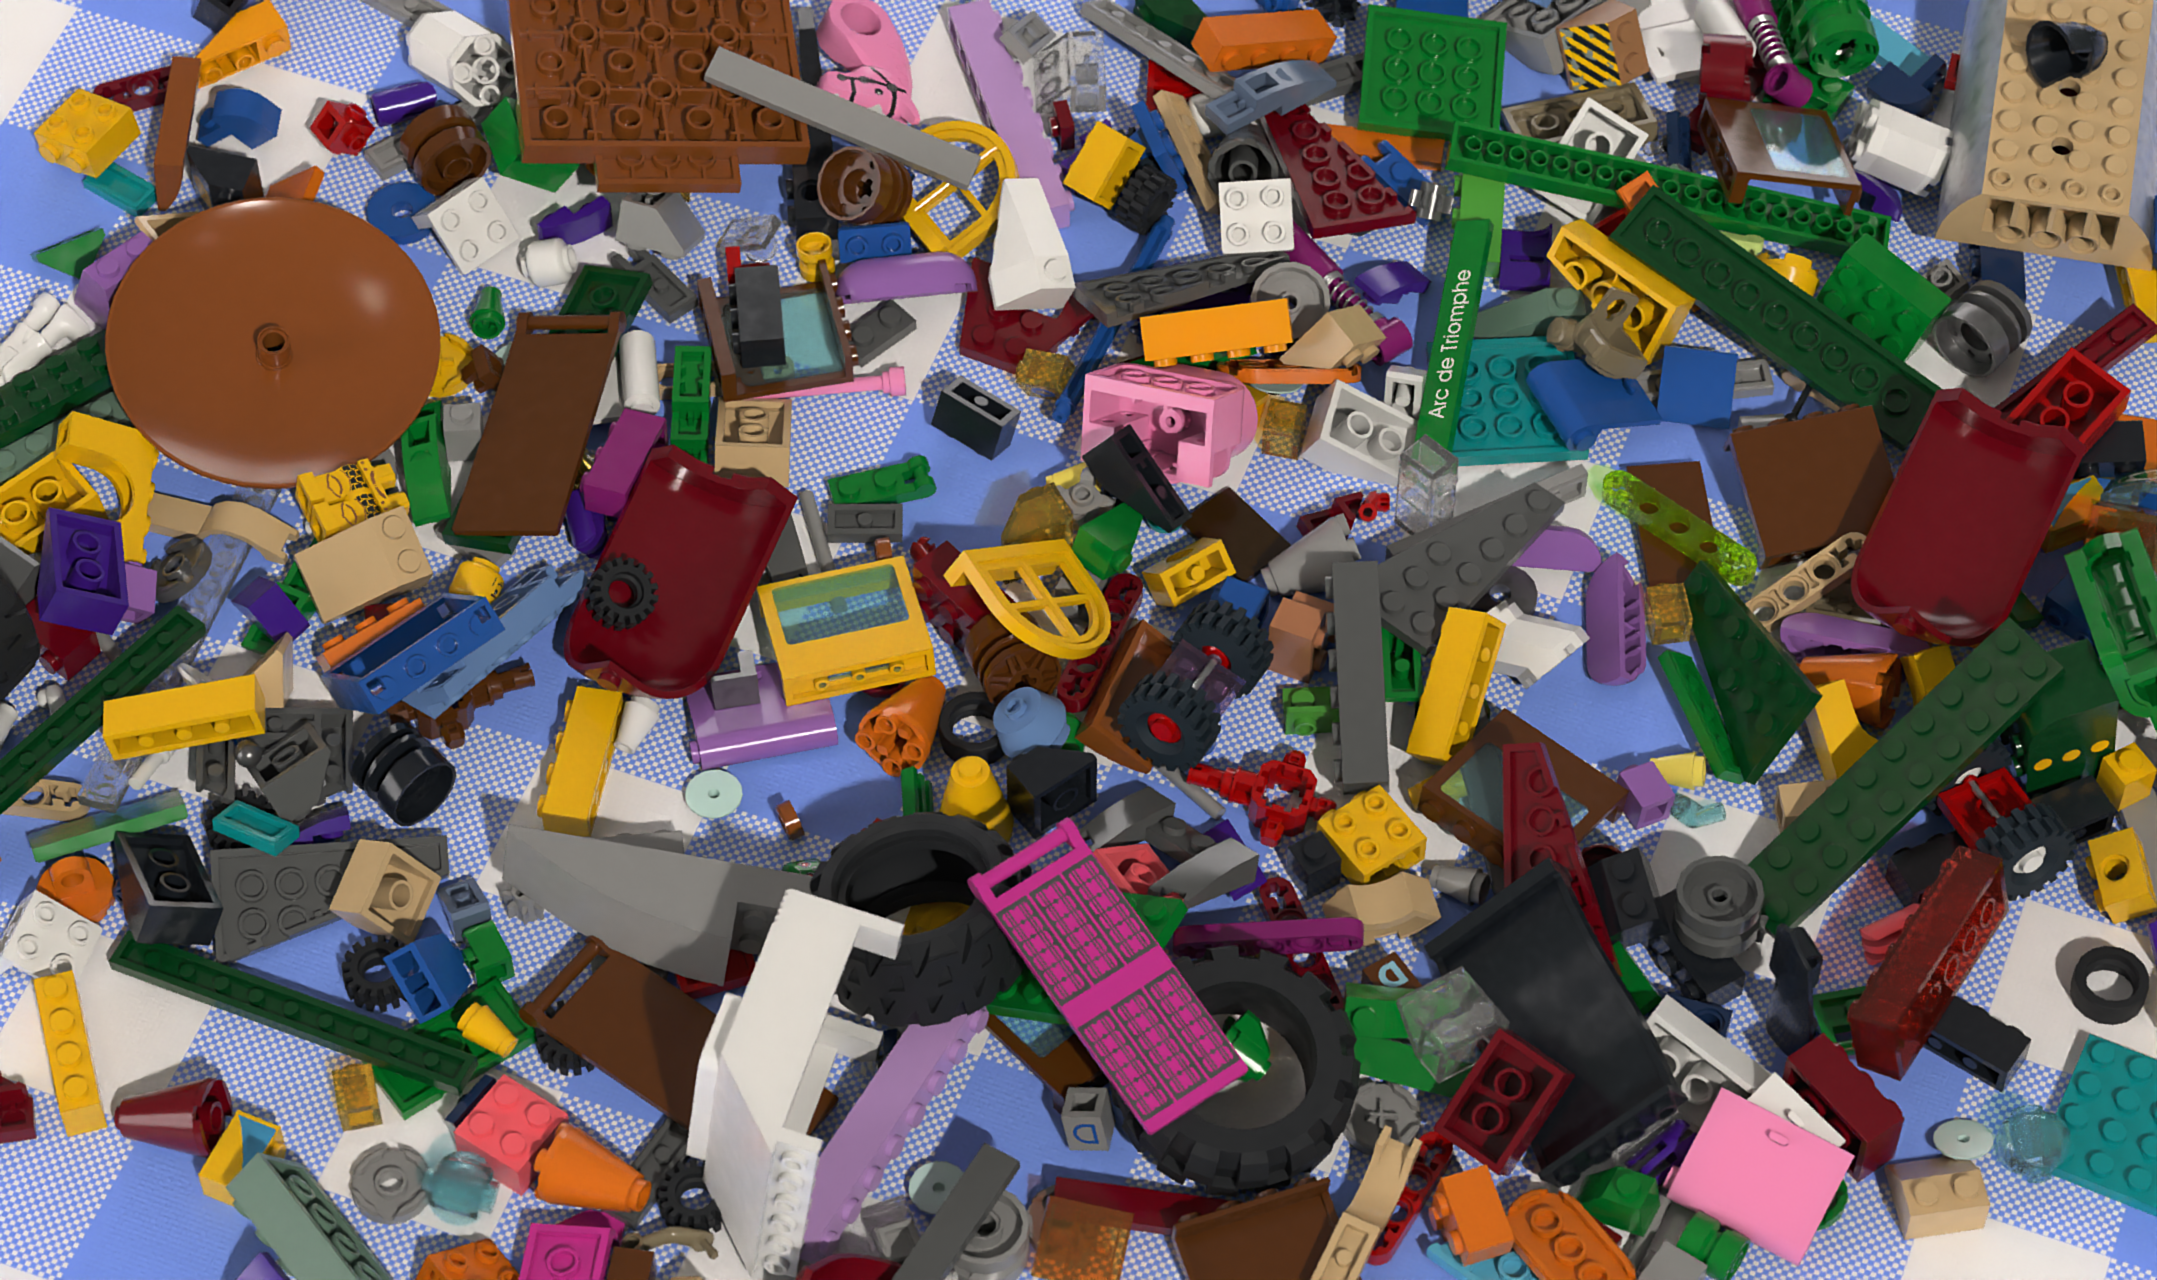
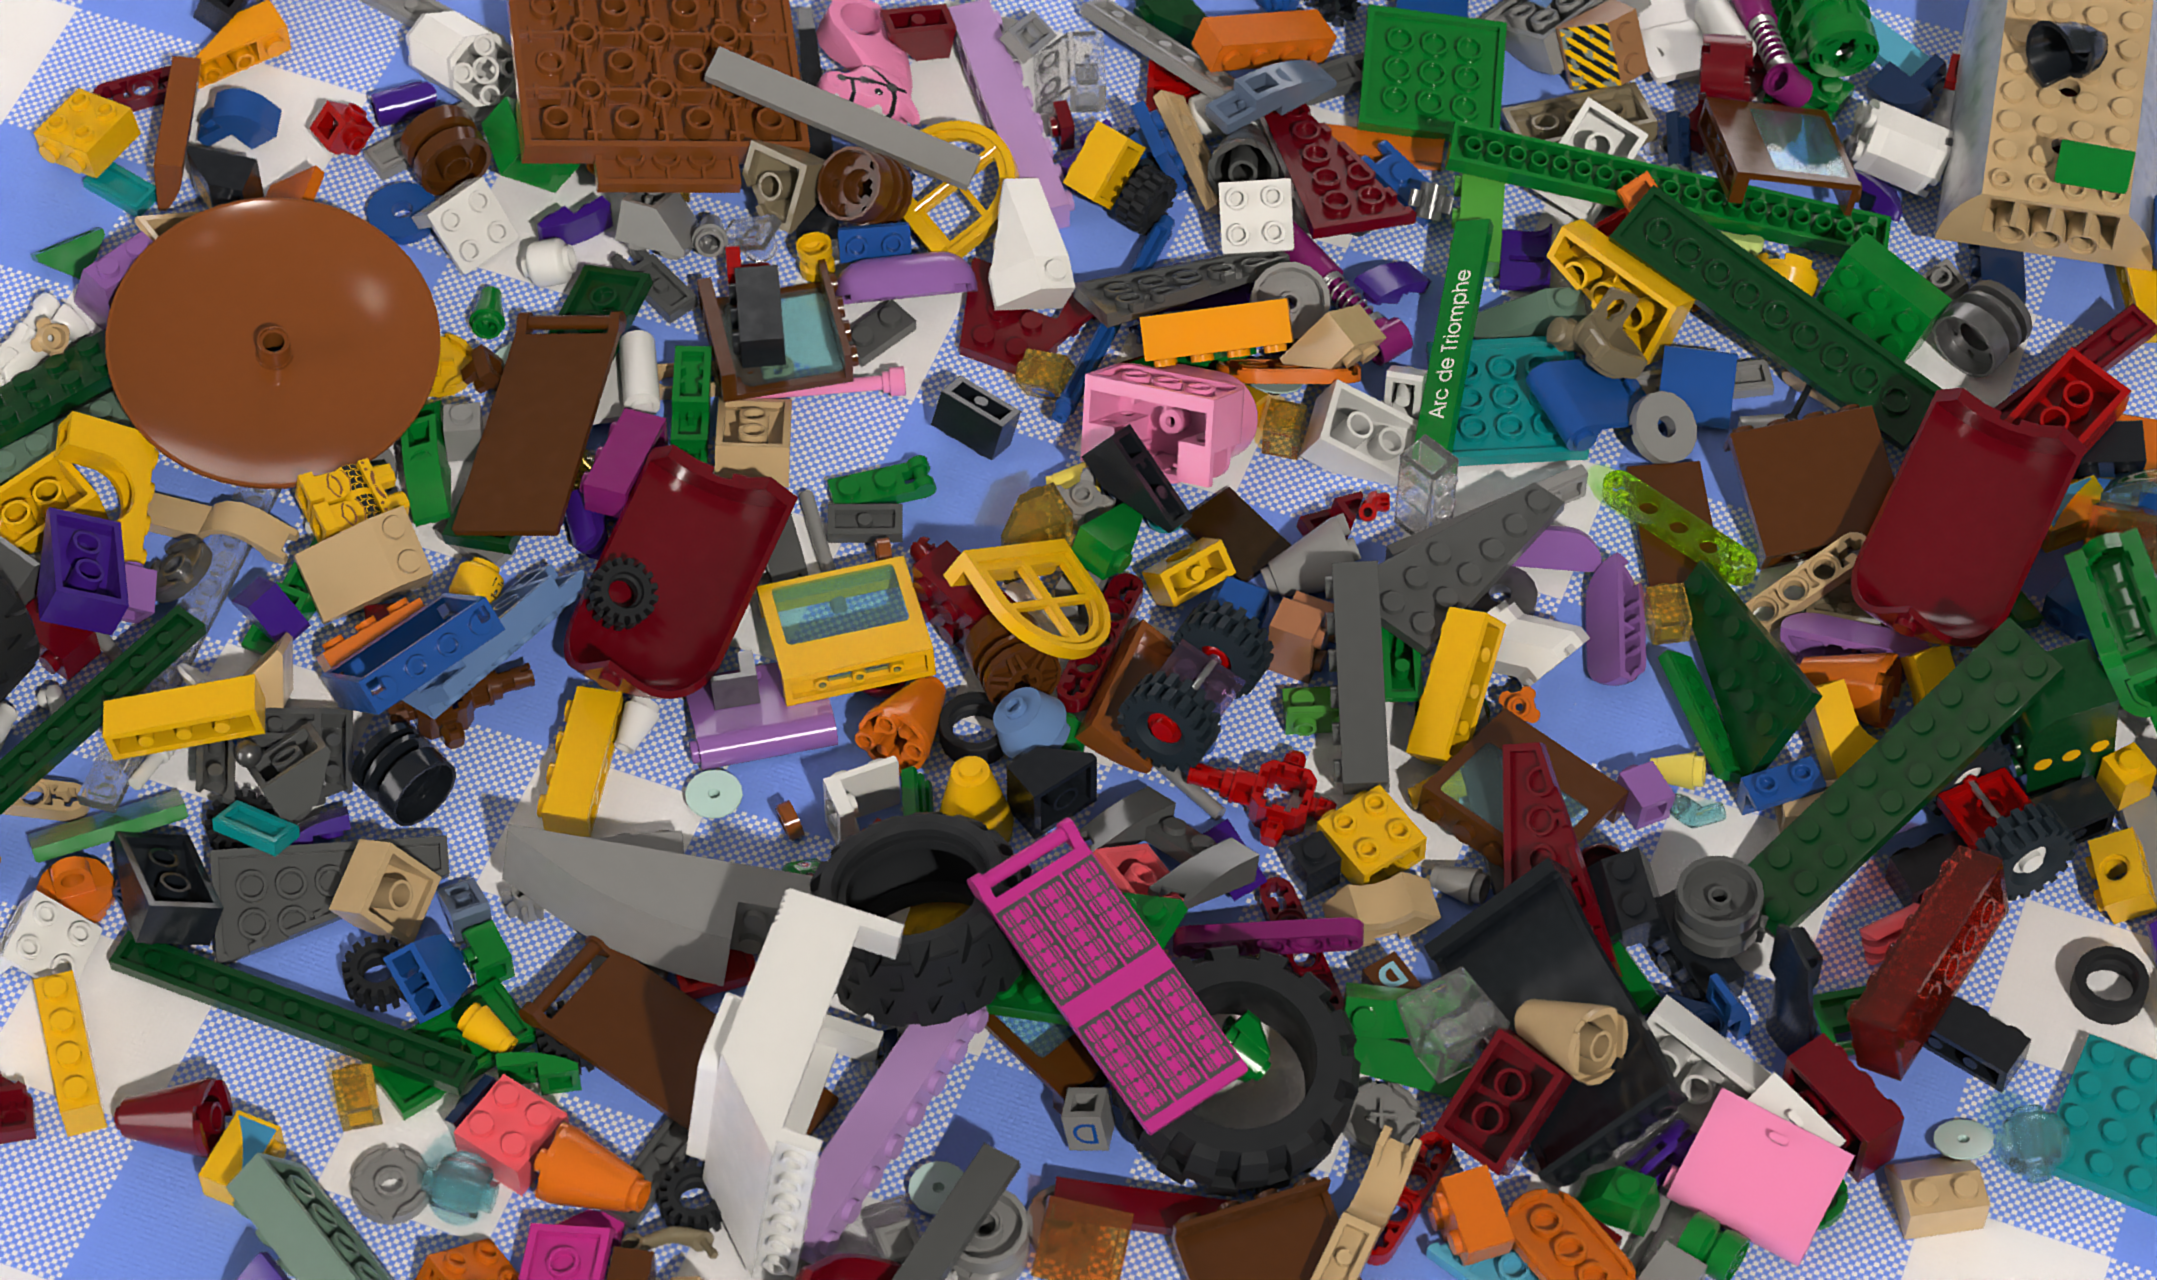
(60, 336): none -> tan plate
(552, 1071): none -> green slope
(710, 237): none -> light grey cone
(782, 181): none -> dark tan slope
(859, 793): none -> white bracket
(921, 30): none -> dark red slope
(1526, 698): none -> orange plate
(1575, 1036): none -> tan cone
(1679, 423): none -> light grey tile
(1728, 1006): none -> blue slope
(1779, 785): none -> blue bracket
(2094, 166): none -> green slope

